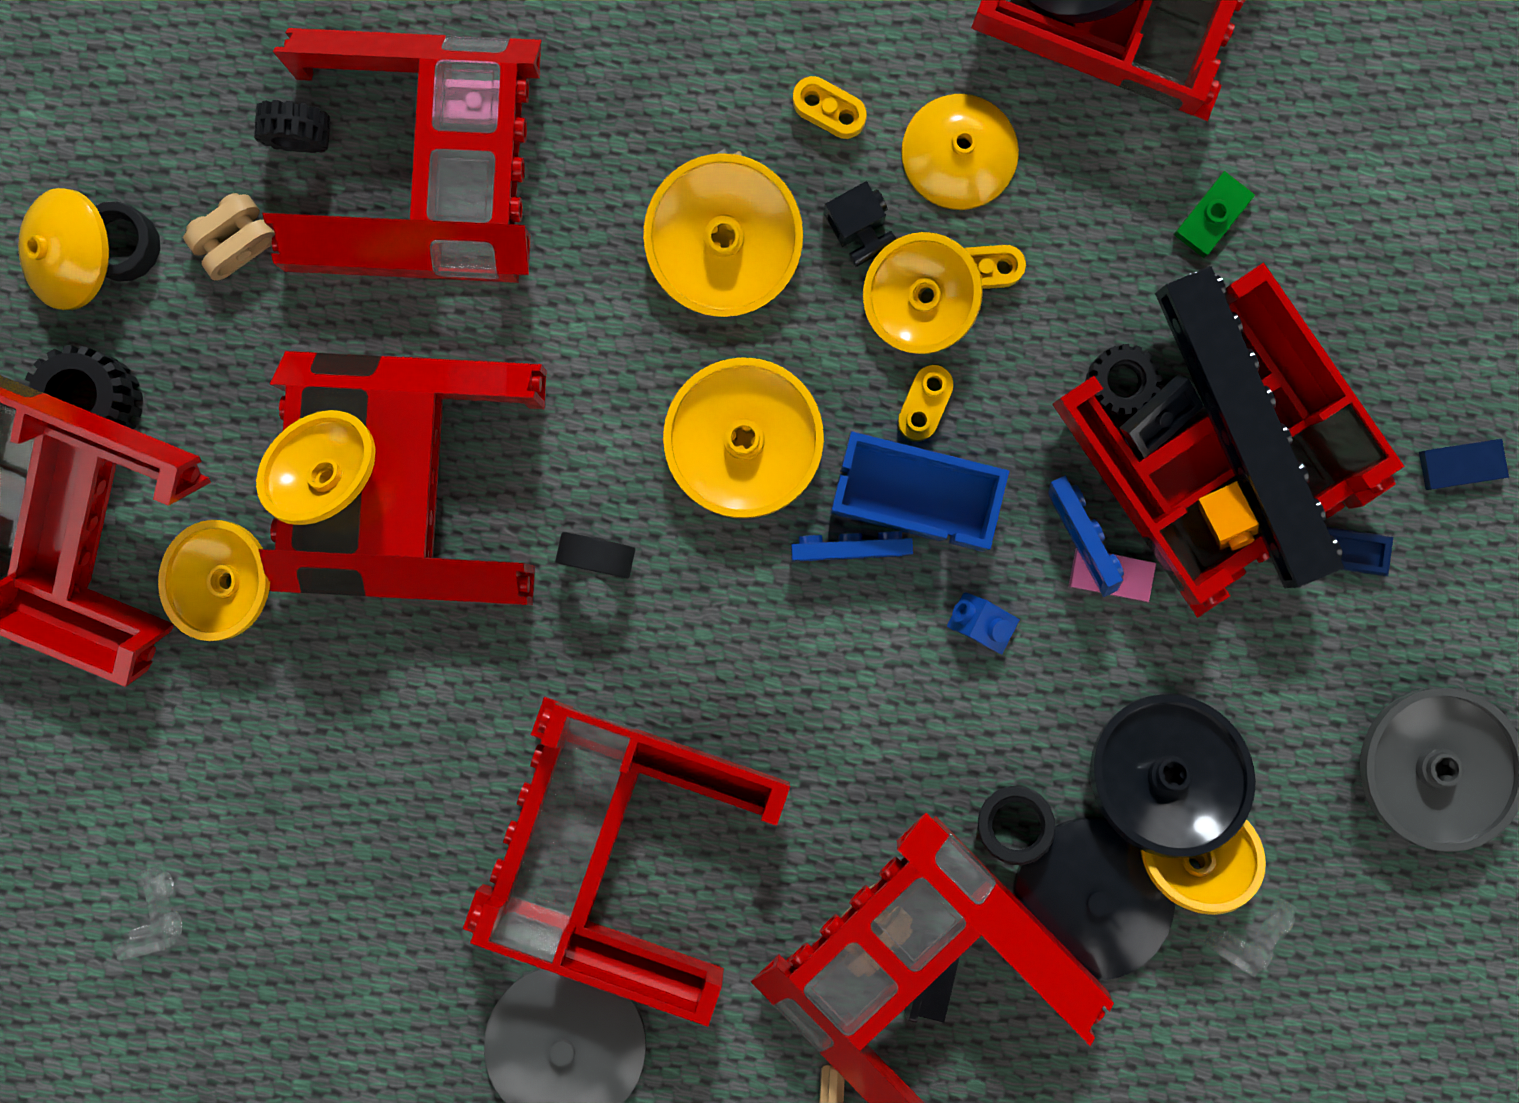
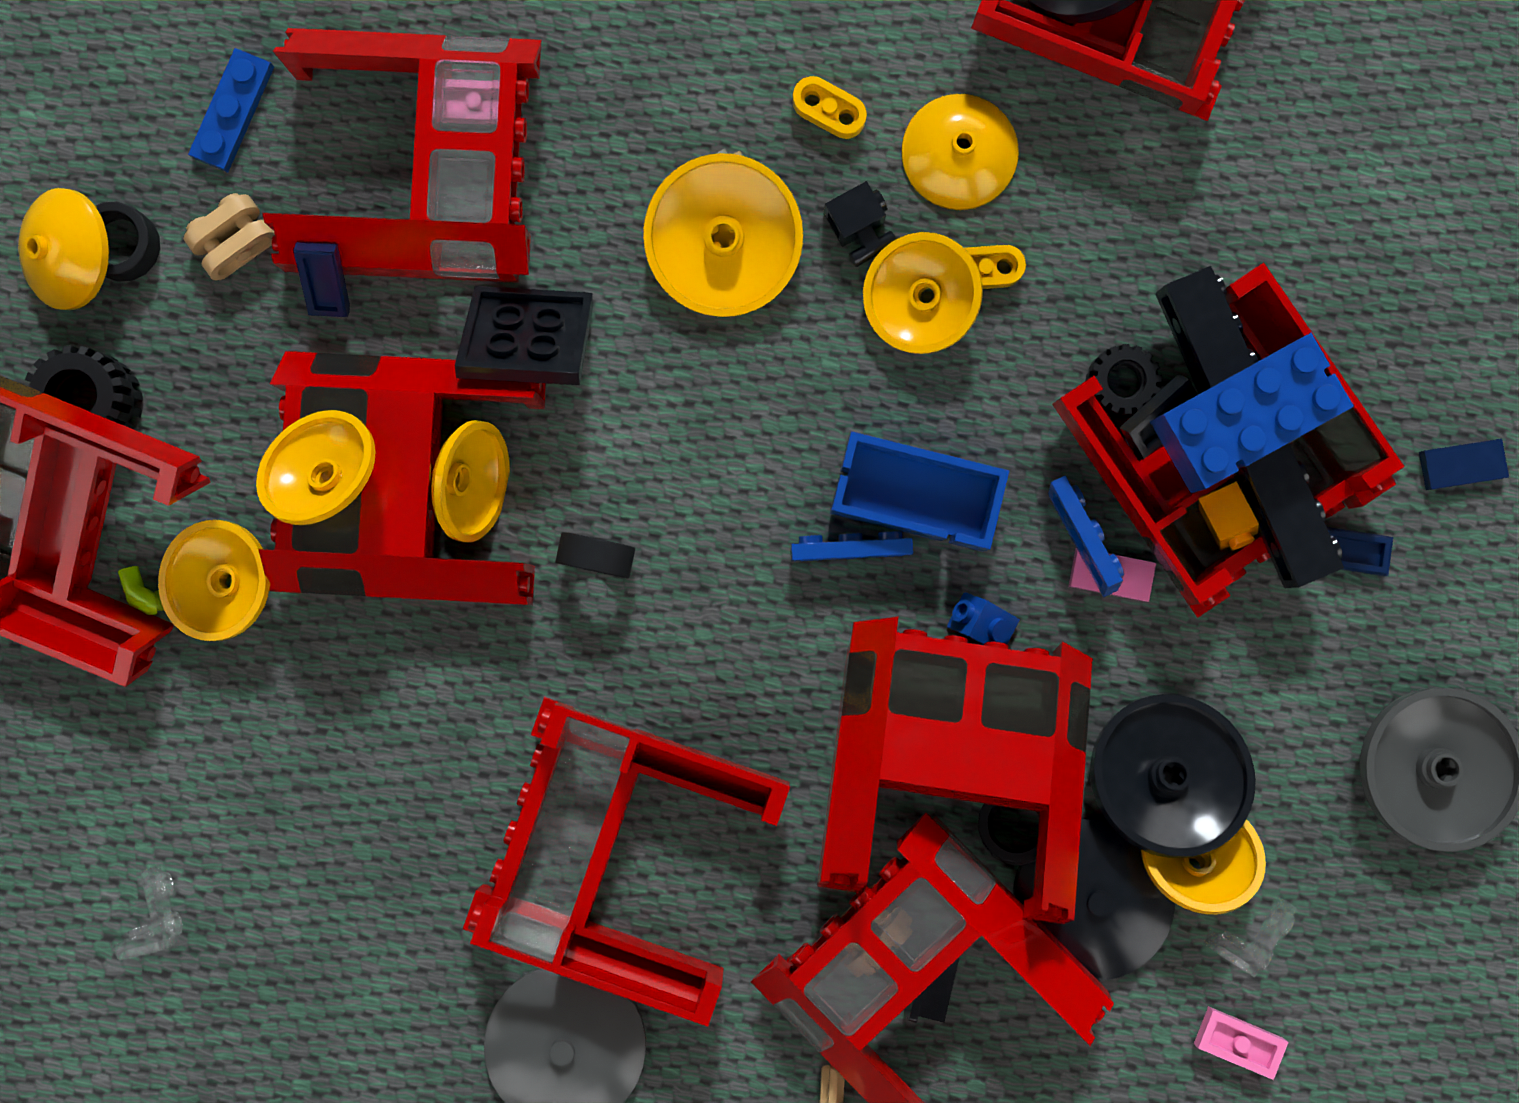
(137, 594): none -> lime arm
(231, 110): none -> blue plate
(292, 126): black tyre -> none
(322, 279): none -> dark blue tile
(470, 481): none -> yellow dish
(525, 335): none -> black plate
(743, 437): yellow dish -> none
(925, 402): yellow plate -> none
(961, 728): none -> red piece
(1214, 214): green plate -> none
(1240, 1043): none -> bright pink plate
(1251, 414): none -> blue piece

